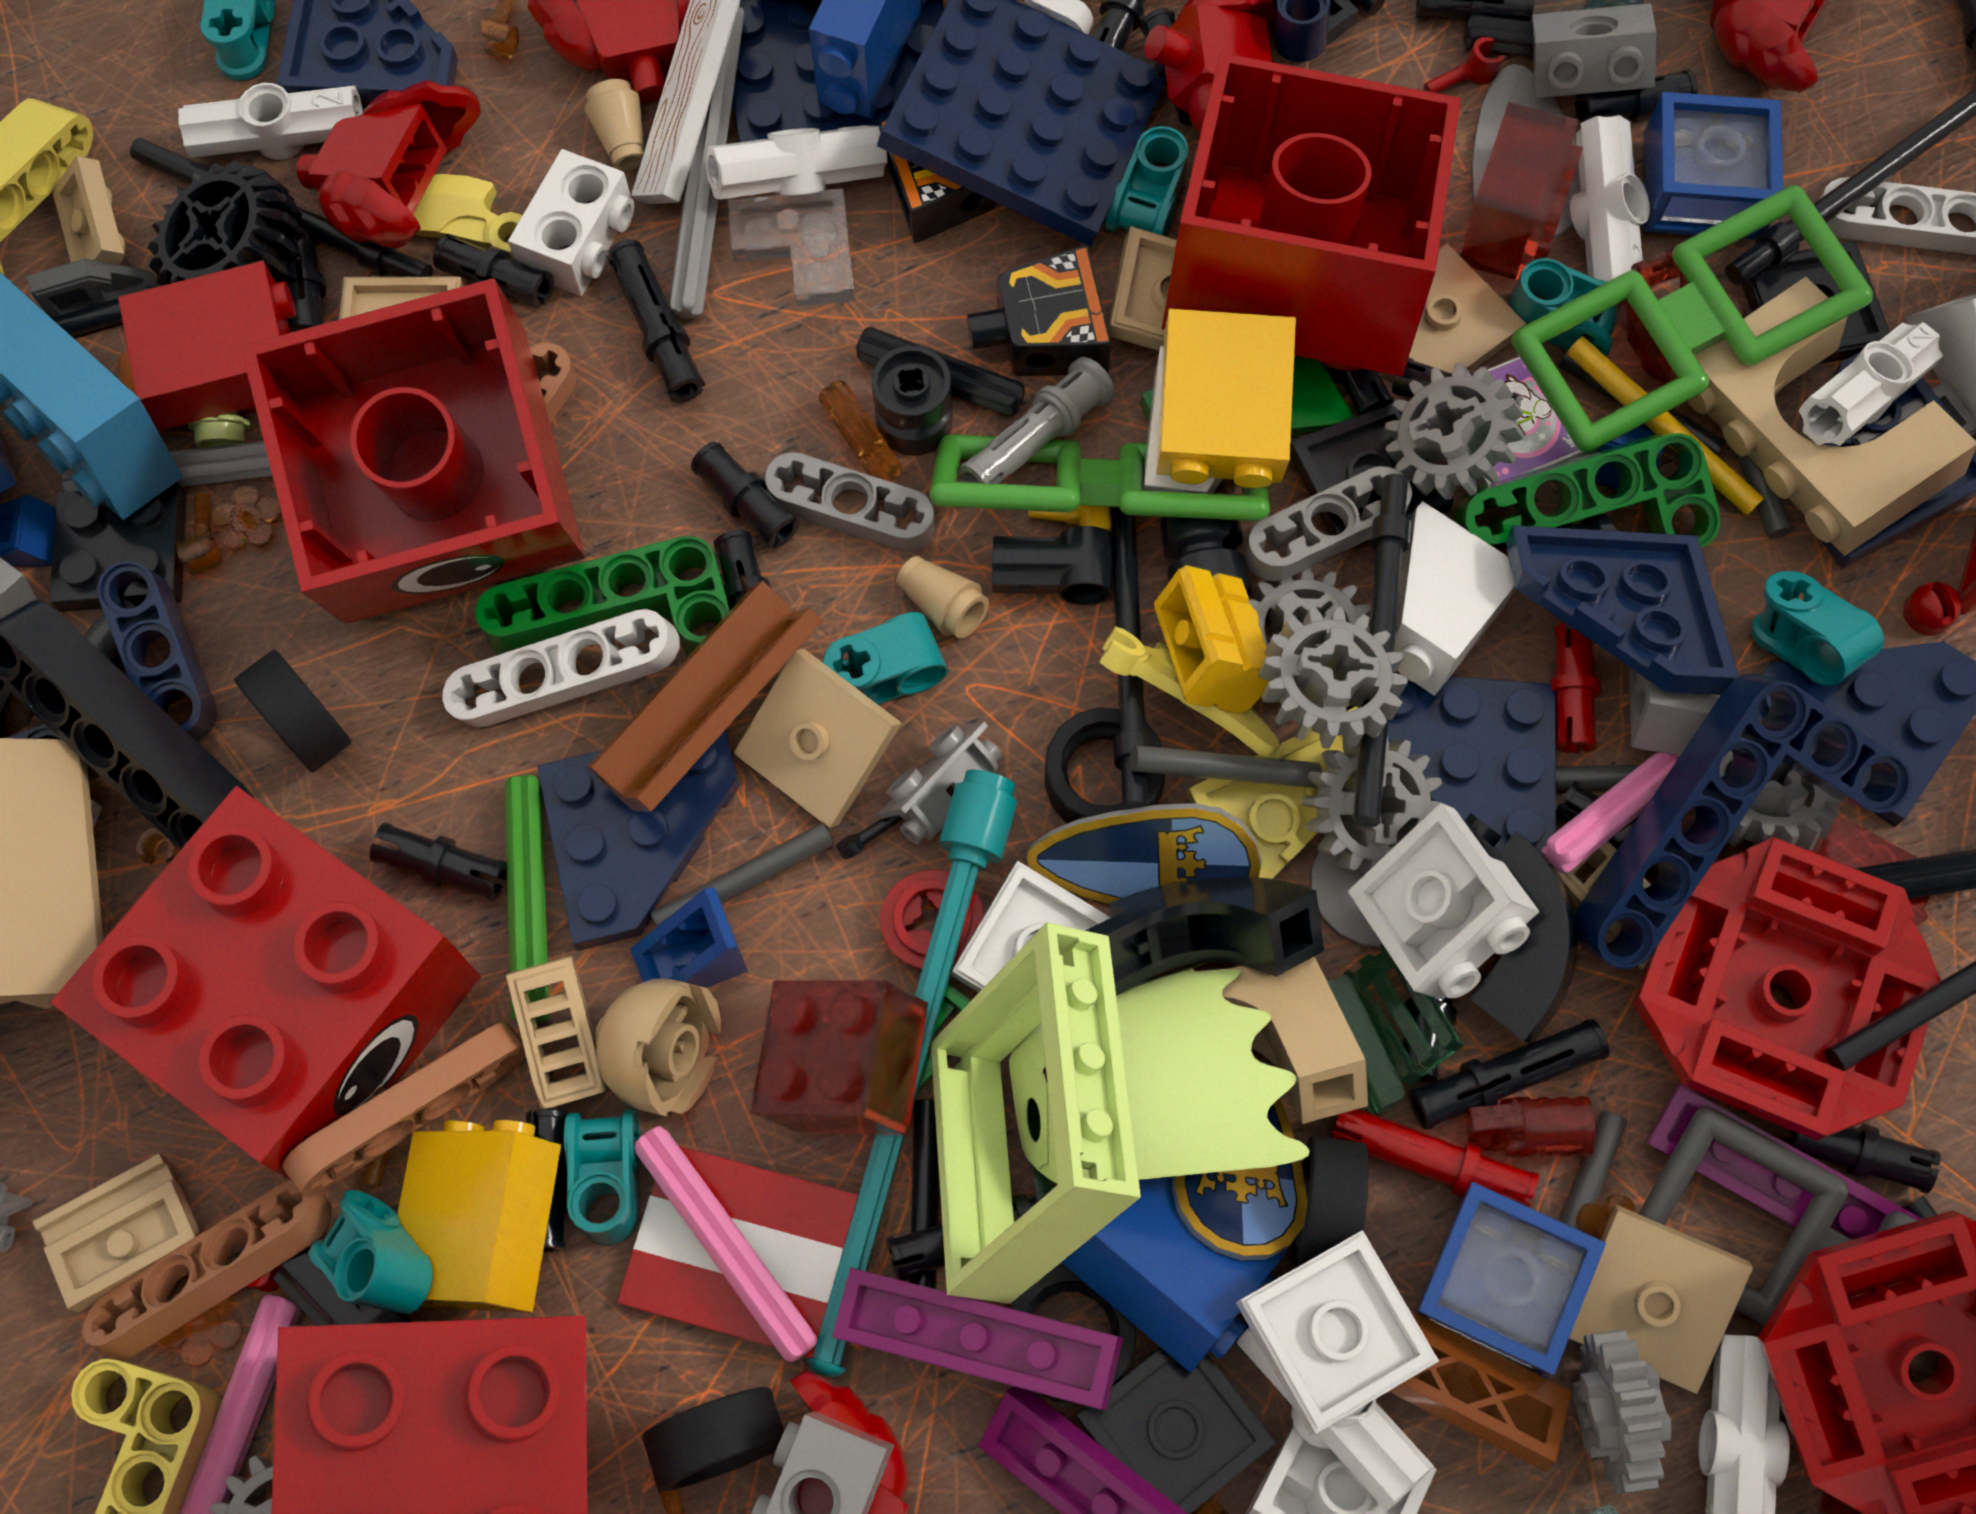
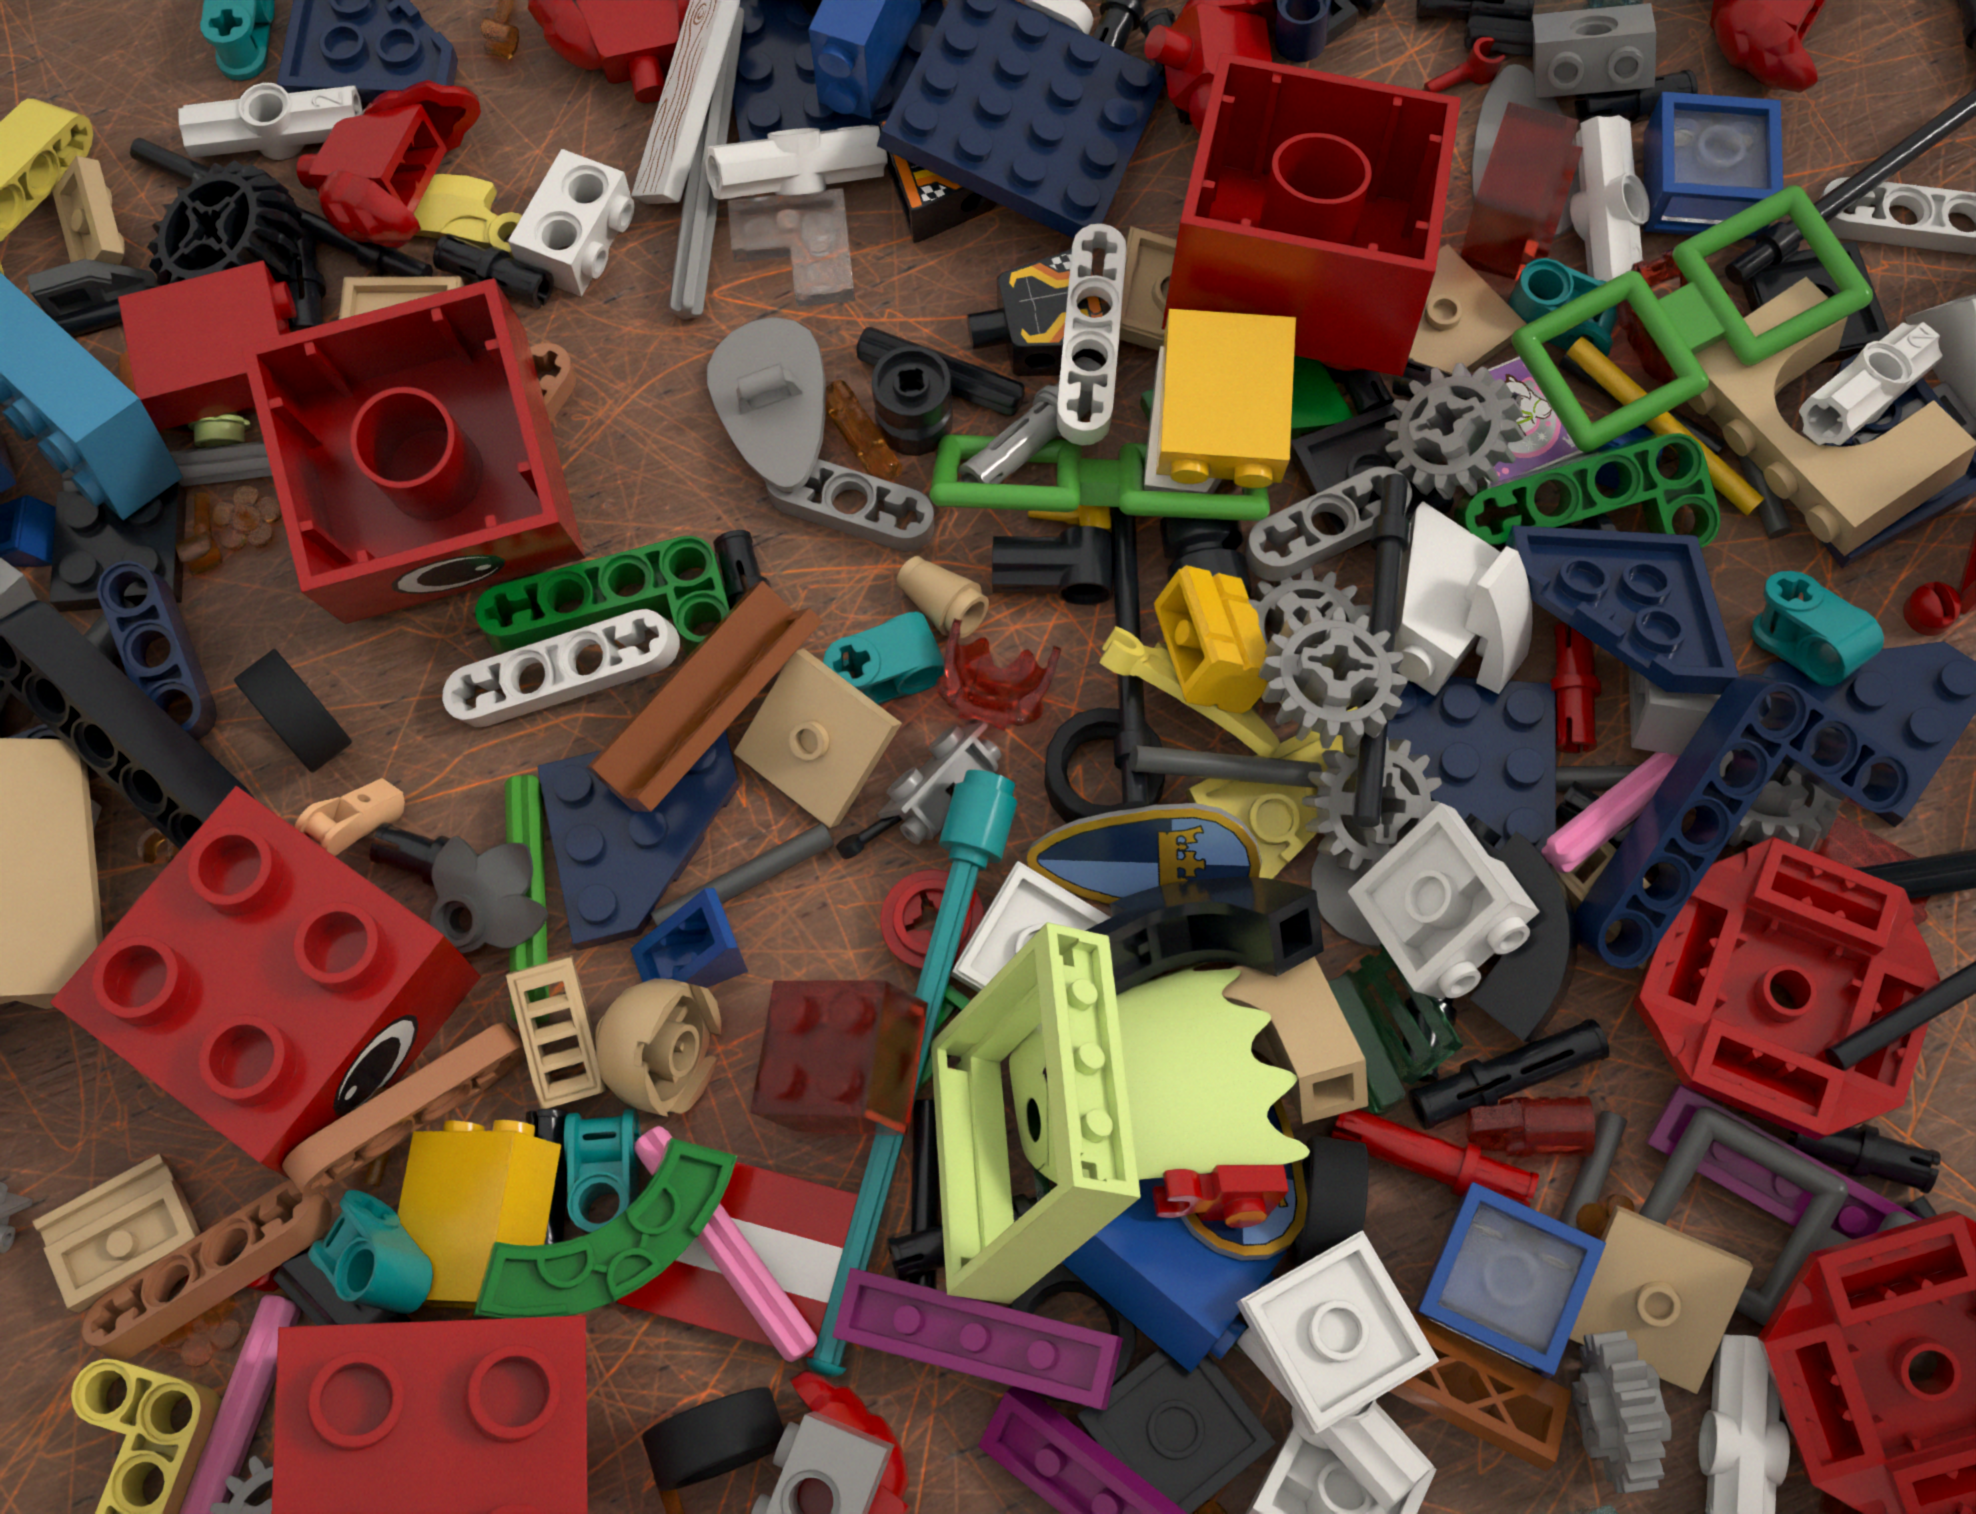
(348, 818): none -> light nougat bar
(492, 890): none -> dark grey plate
(617, 120): tan cone -> none
(617, 1257): none -> green tile
(664, 339): black pin -> none
(744, 494): black pin -> none
(771, 398): none -> light grey shield
(991, 692): none -> clear red helmet
(1091, 333): none -> white beam
(1151, 193): teal piece -> none
(1230, 1193): none -> red plate
(1501, 617): none -> white slope

